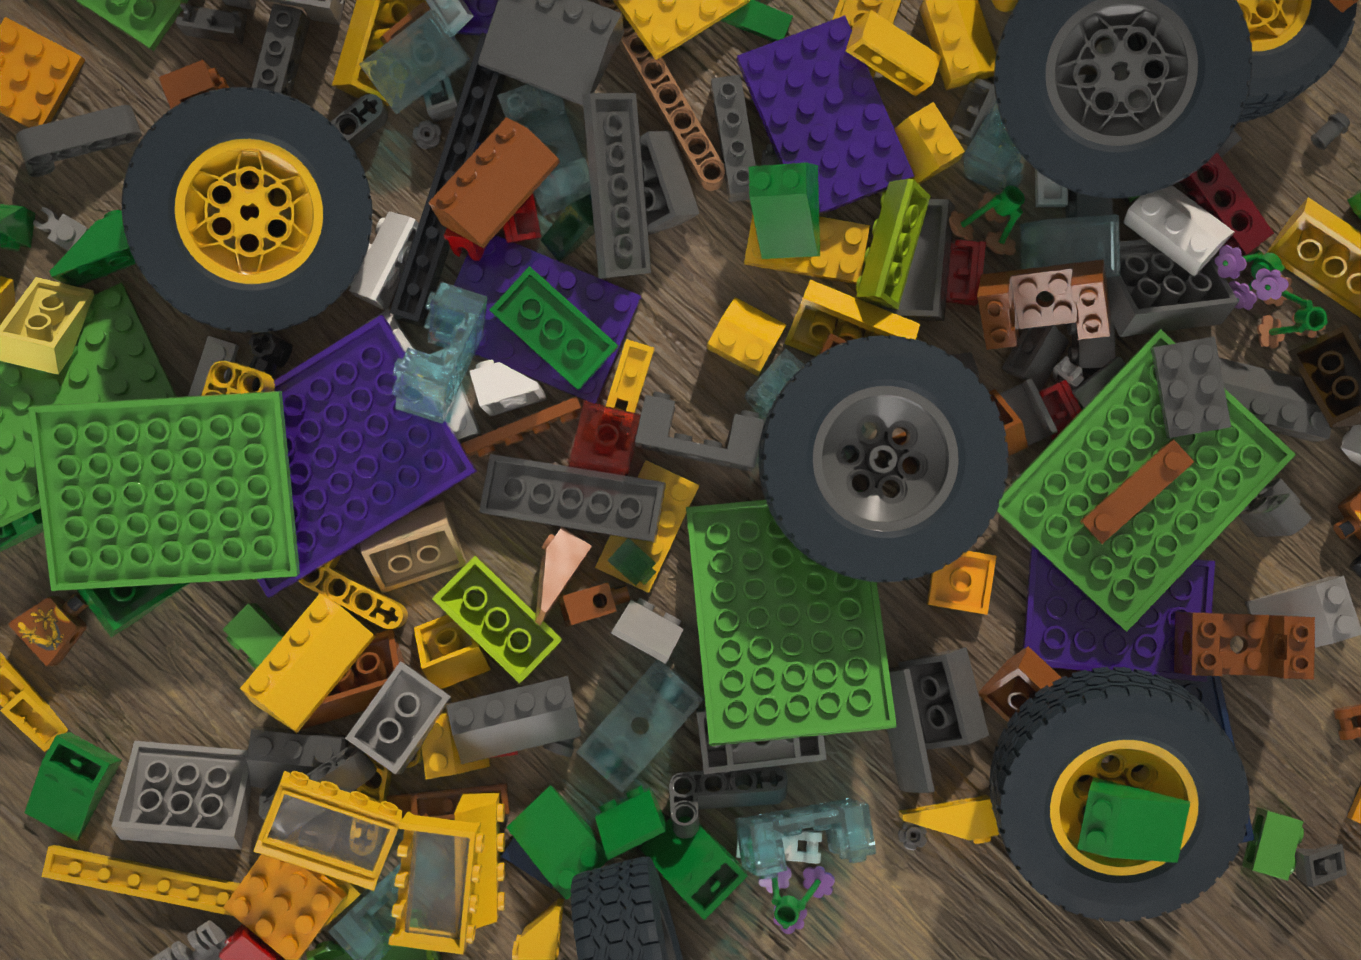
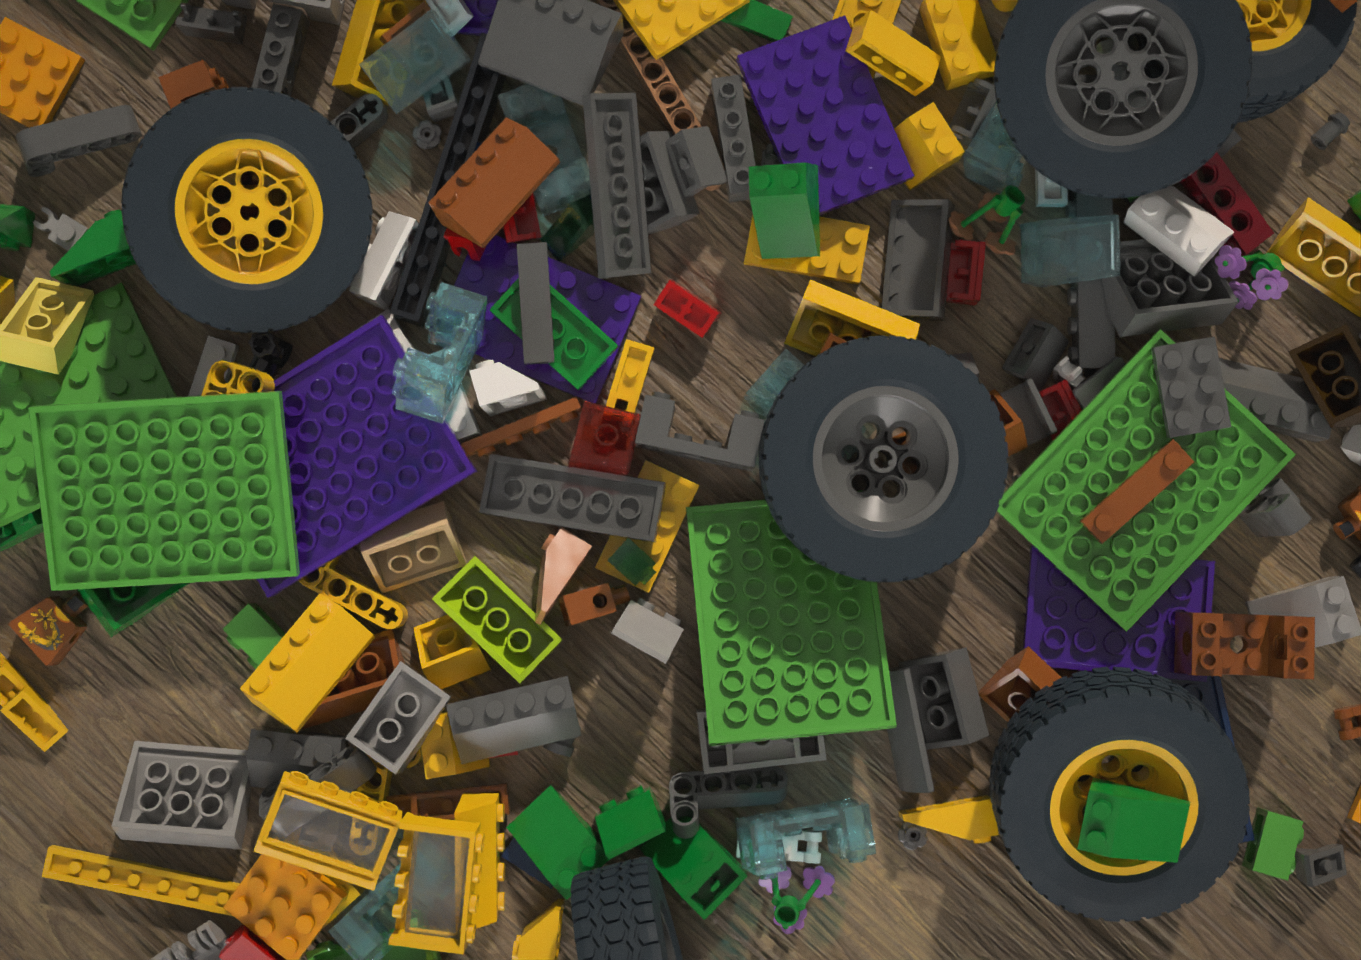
(70, 784): green slope -> none
(535, 303): none -> dark grey tile
(661, 699): clear light blue plate -> none
(687, 308): none -> red hinge
(695, 160): none -> dark grey panel
(746, 336): yellow slope -> none
(893, 243): lime slope -> none
(964, 583): light orange plate -> none
(1011, 302): dark orange plate -> none
(1307, 320): plant -> none

